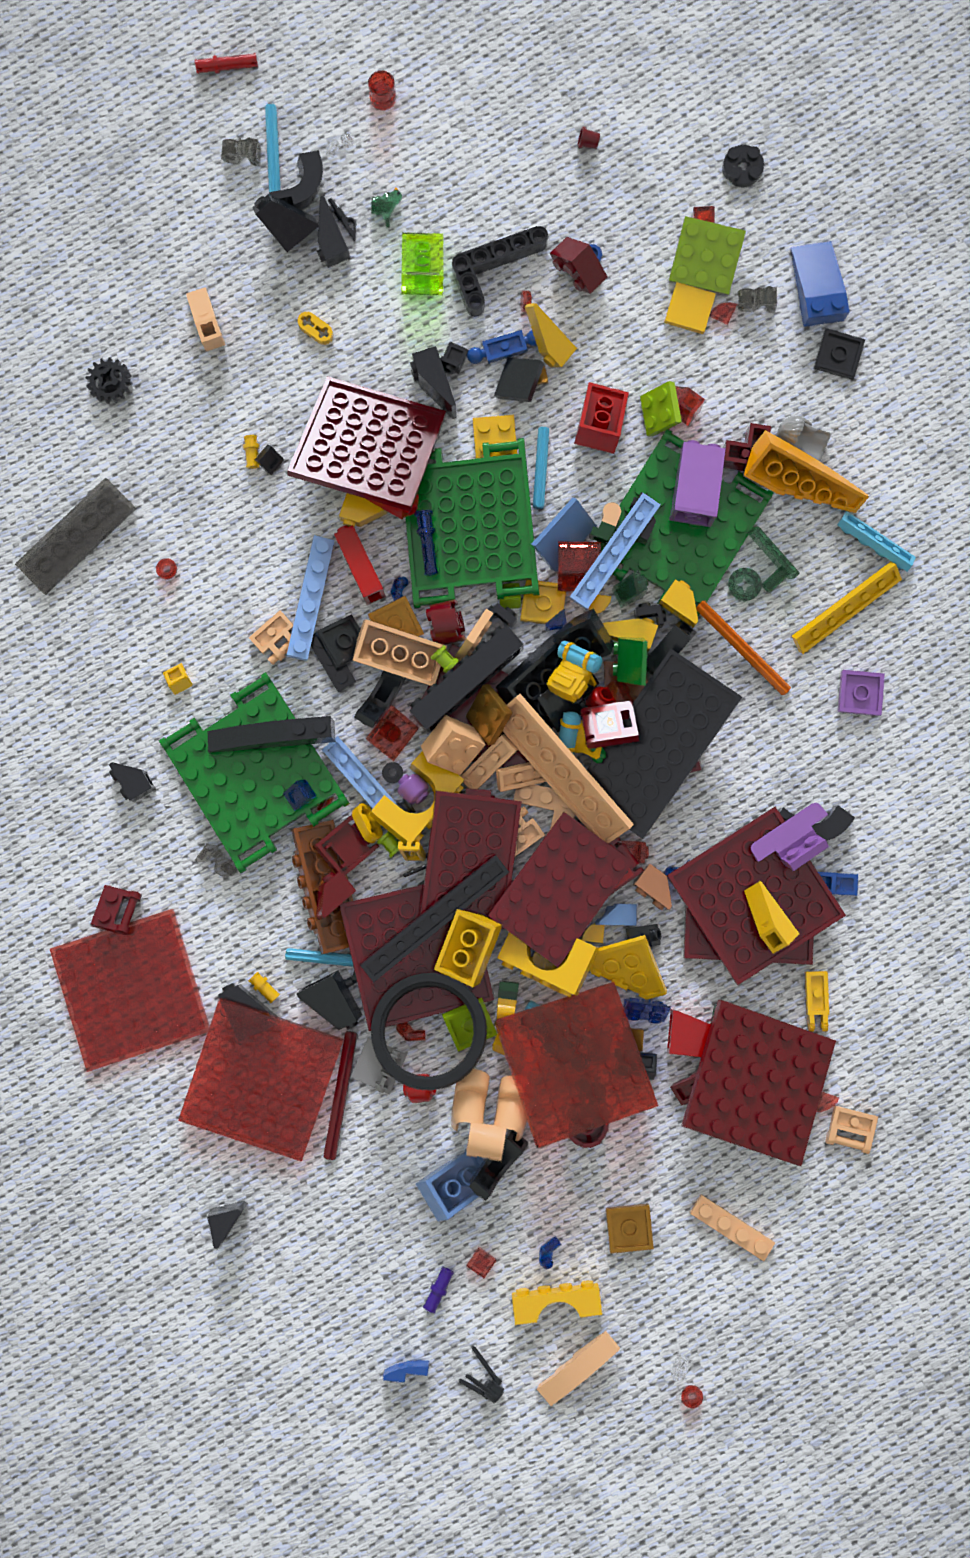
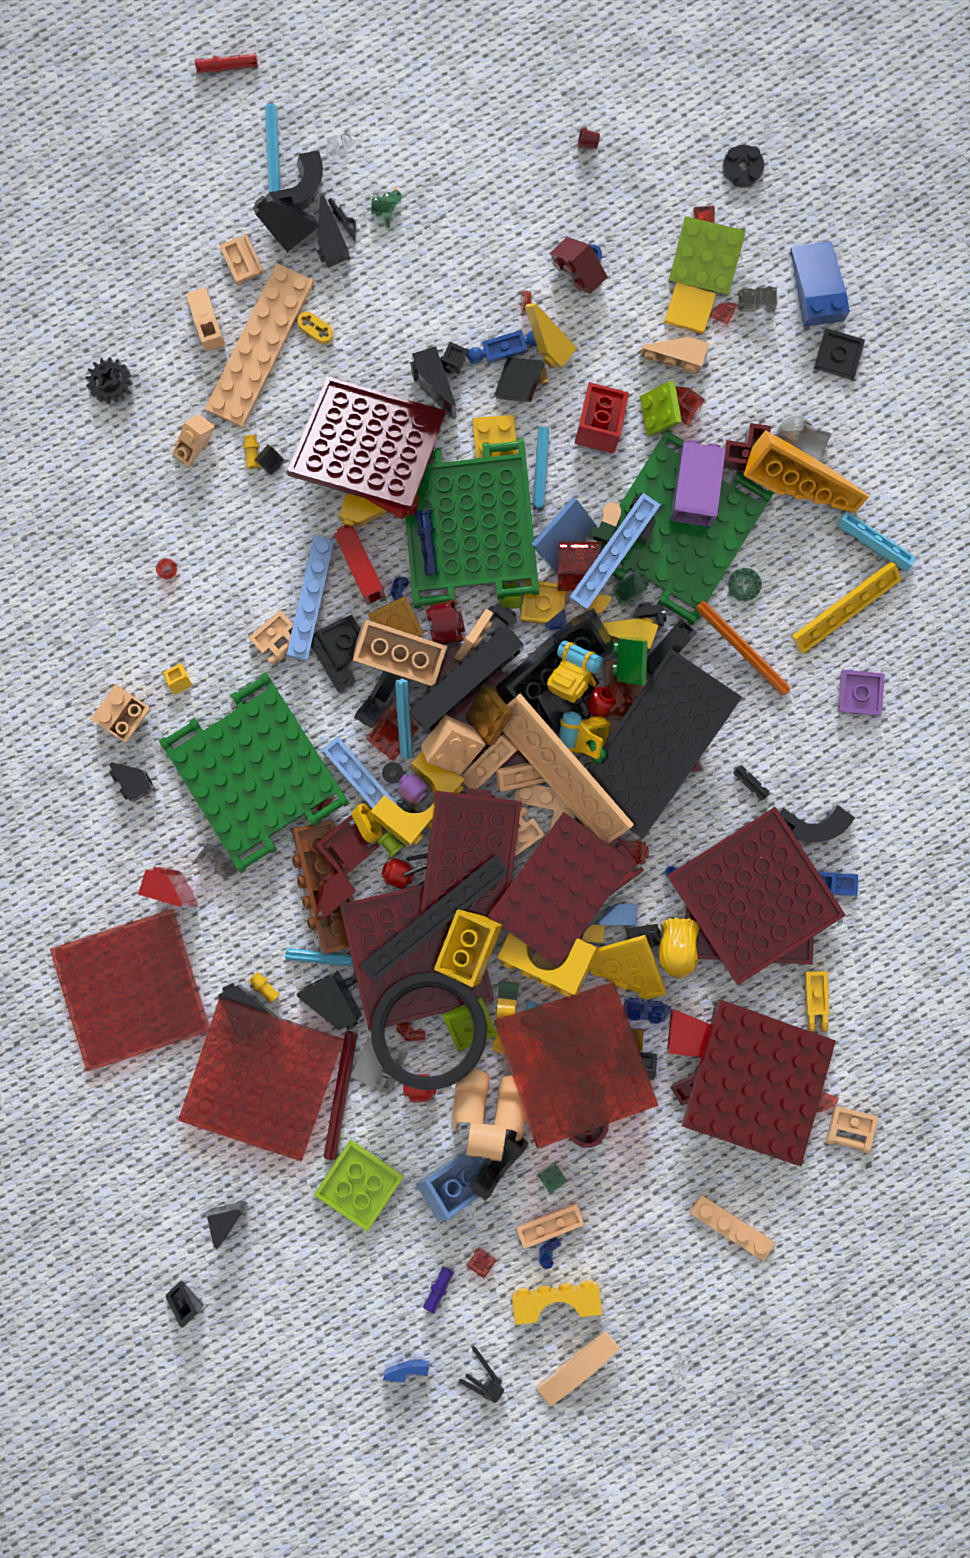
(75, 536): clear smoke plate -> none
(109, 908): dark red plate -> none
(120, 713): none -> light nougat slope
(167, 886): none -> red slope
(183, 1303): none -> black slope
(193, 439): none -> light nougat slope
(235, 151): clear smoke leg -> none
(241, 259): none -> light nougat plate
(259, 345): none -> light nougat plate
(273, 734): black slope -> none
(299, 794): clear blue slope -> none
(358, 1185): none -> lime plate
(382, 90): clear red wheel -> none
(393, 873): none -> red head
(404, 719): none -> medium azure axle
(417, 852): yellow tile -> none
(422, 263): clear neon green slope -> none
(444, 659): lime bush -> none
(492, 261): black beam -> none
(550, 1225): none -> light nougat plate
(552, 1177): none -> clear green plate
(605, 727): container -> none
(629, 1228): pearl gold plate -> none
(655, 885): nougat slope -> none
(678, 947): none -> yellow piece
(680, 352): none -> light nougat slope
(681, 602): yellow slope -> none
(692, 1403): clear red plate -> none
(751, 782): none -> black axle
(770, 920): yellow slope -> none
(784, 566): clear green piece -> none
(794, 839): medium lavender plate -> none

